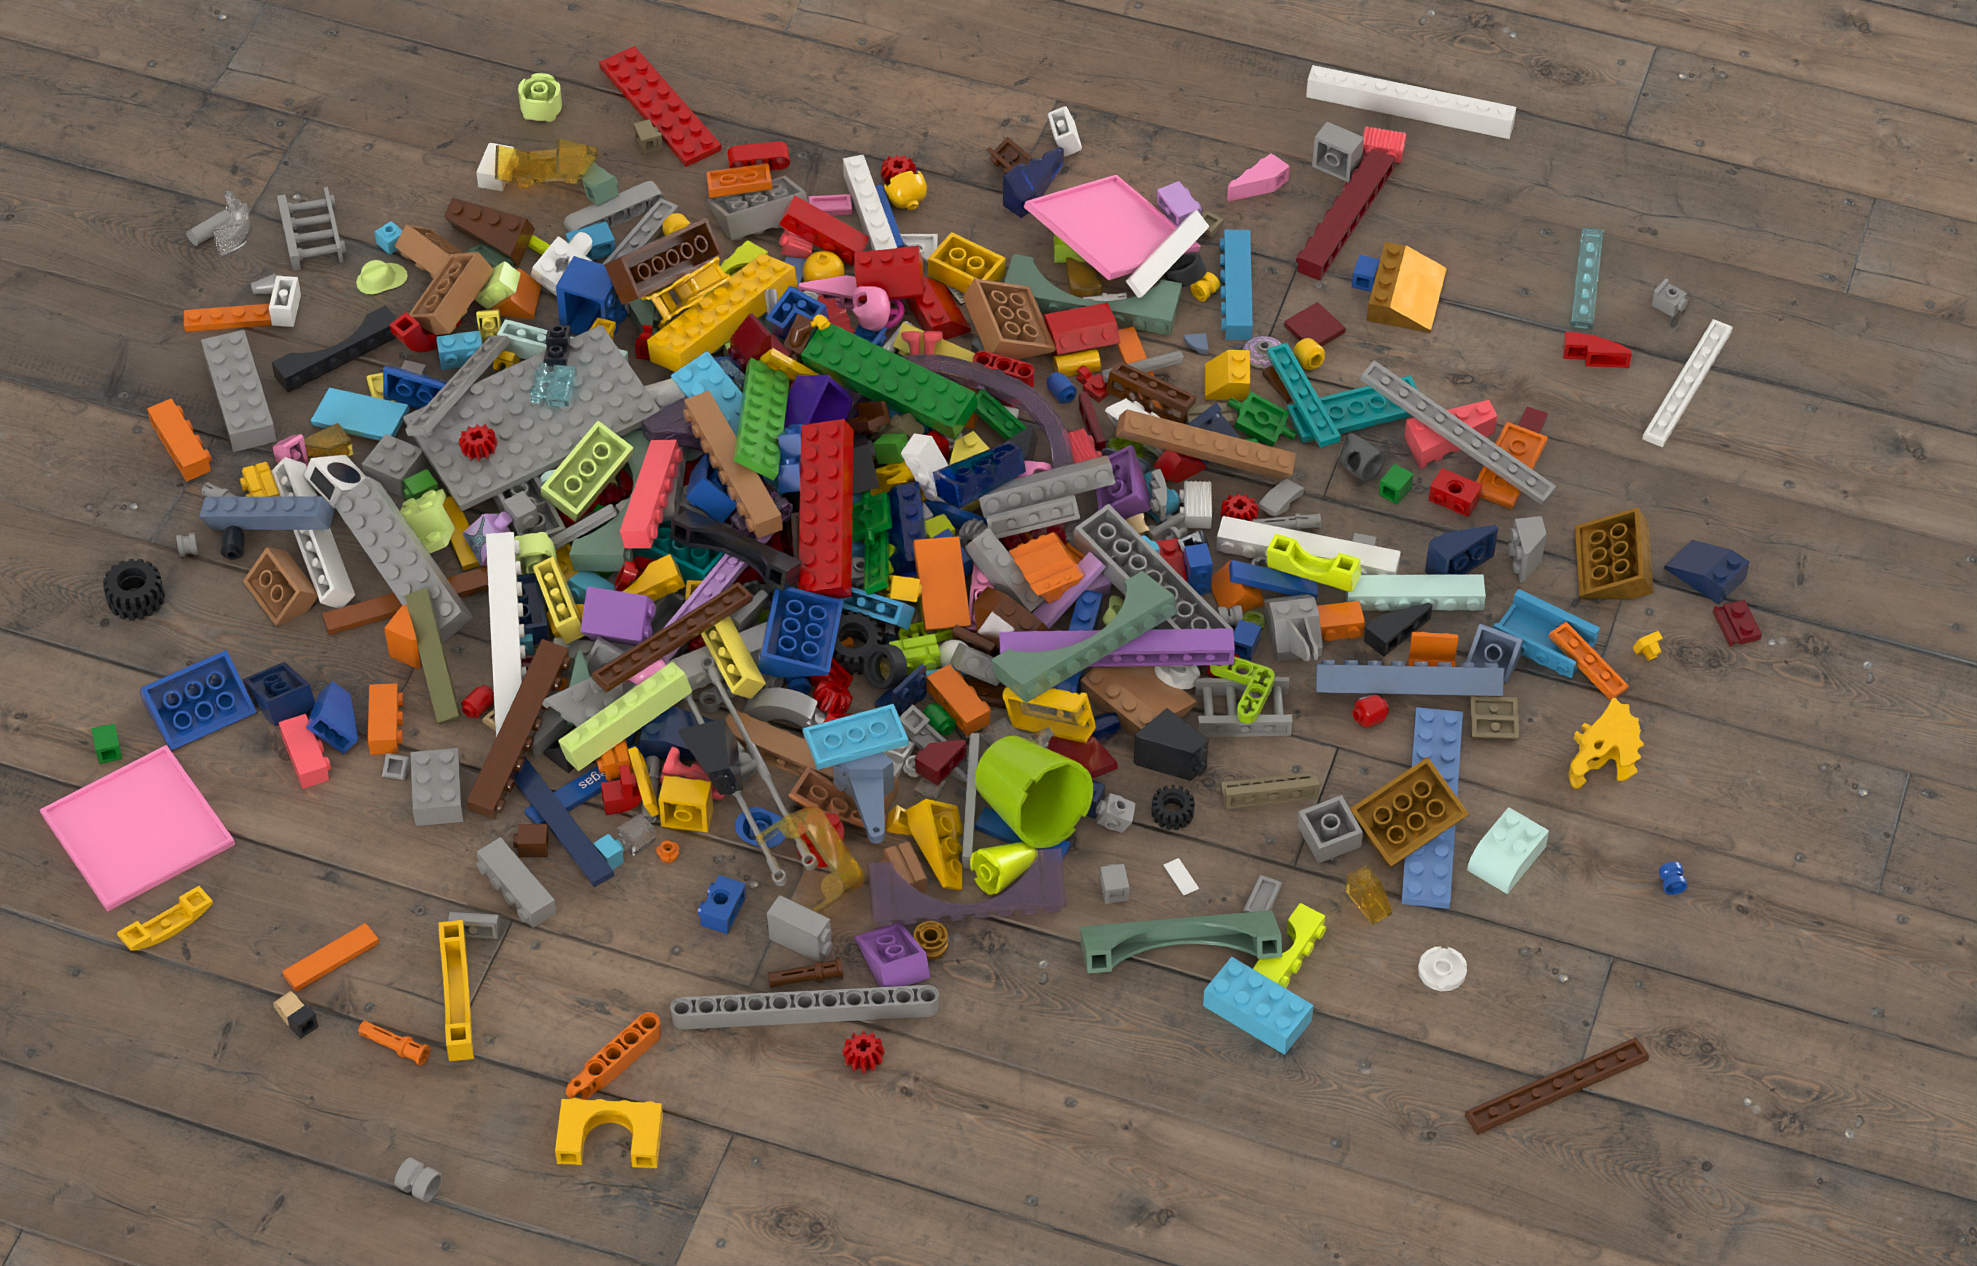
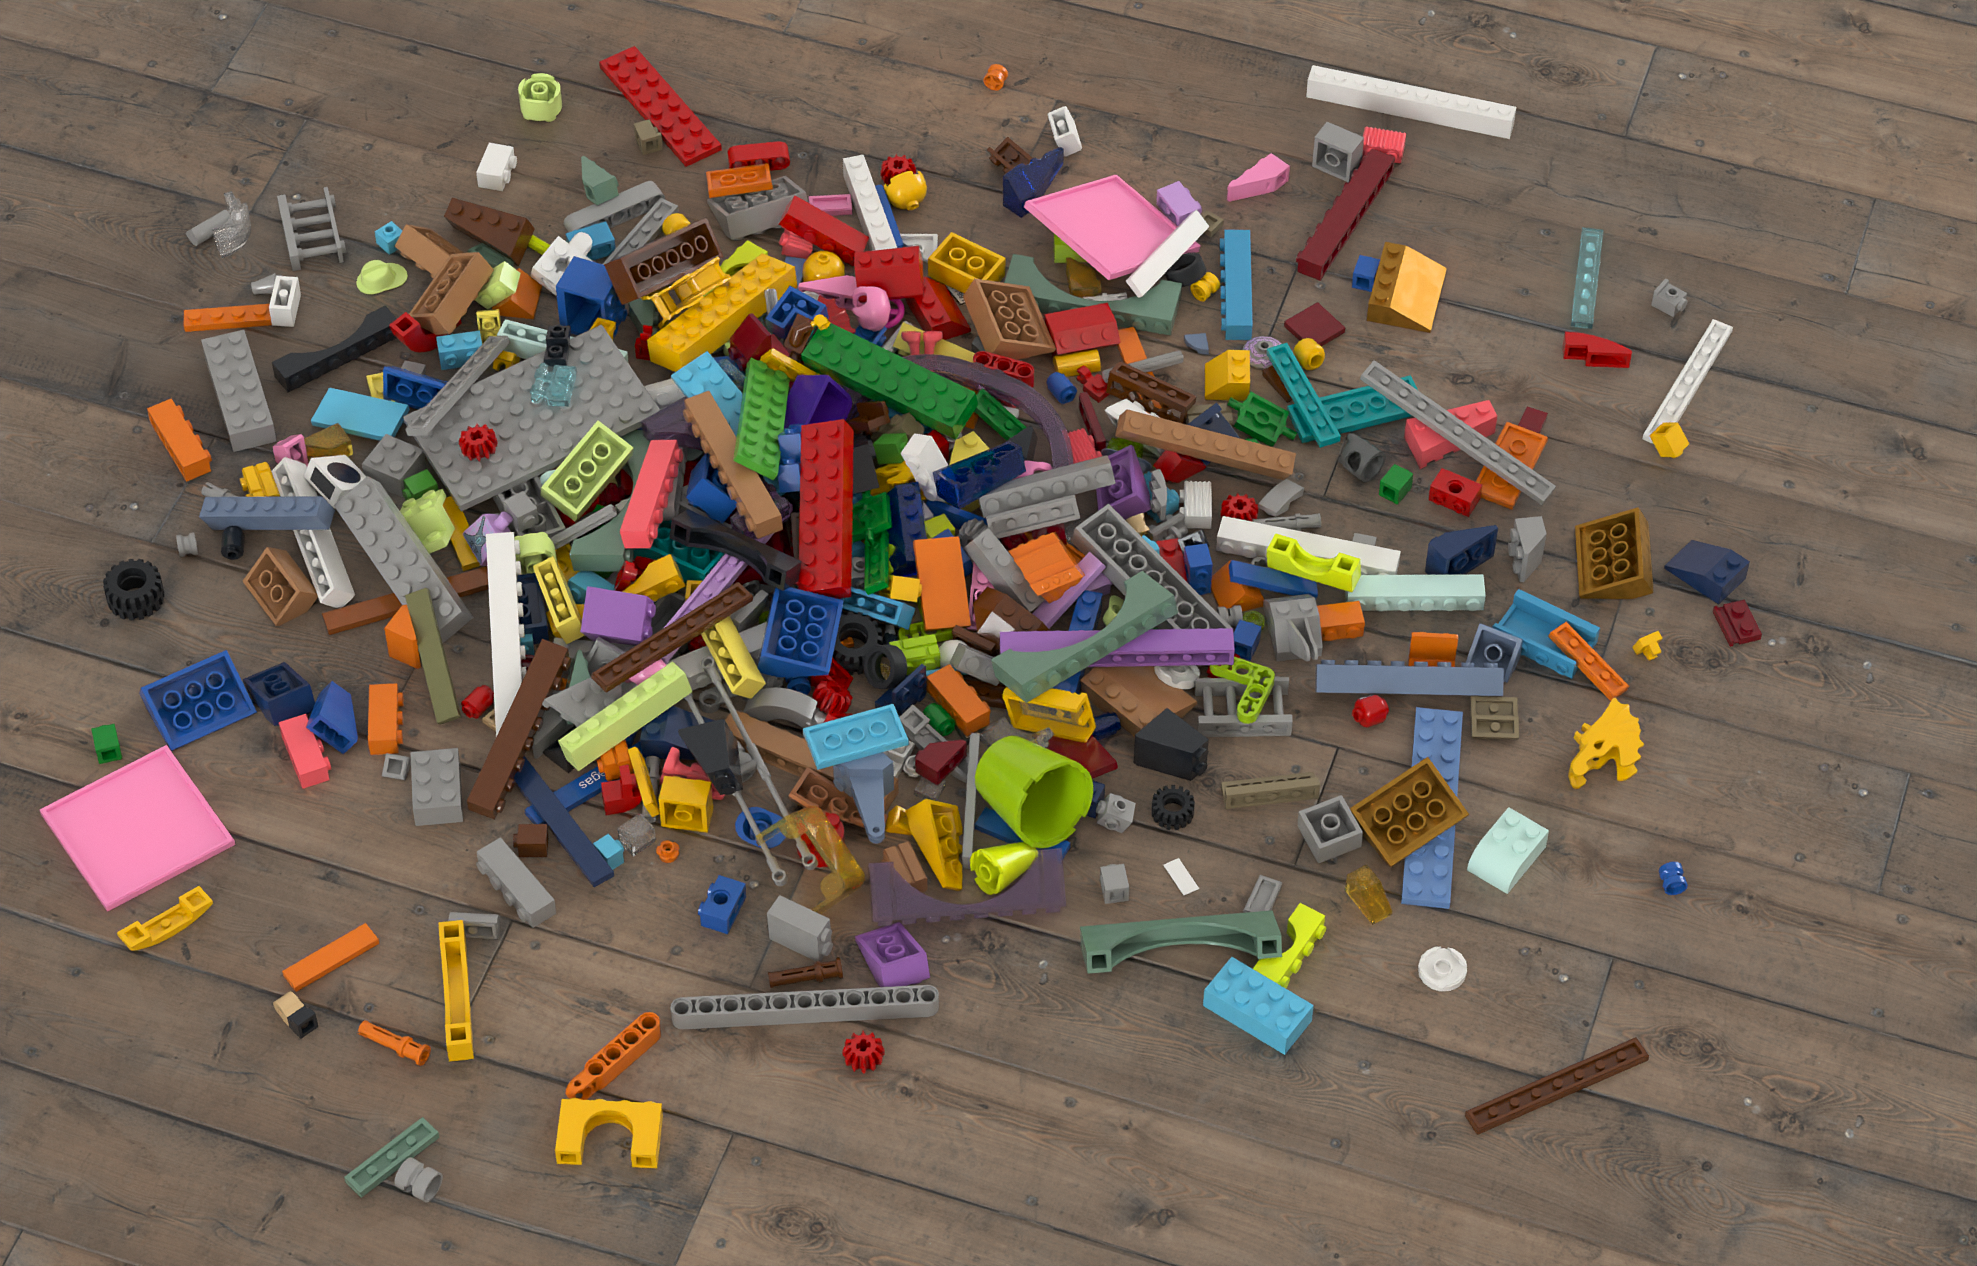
(391, 1157): none -> sand green plate
(565, 163): clear yellow windscreen -> none
(932, 931): pearl gold wheel -> none
(995, 77): none -> orange wheel
(1395, 627): black slope -> none
(1669, 439): none -> yellow brick

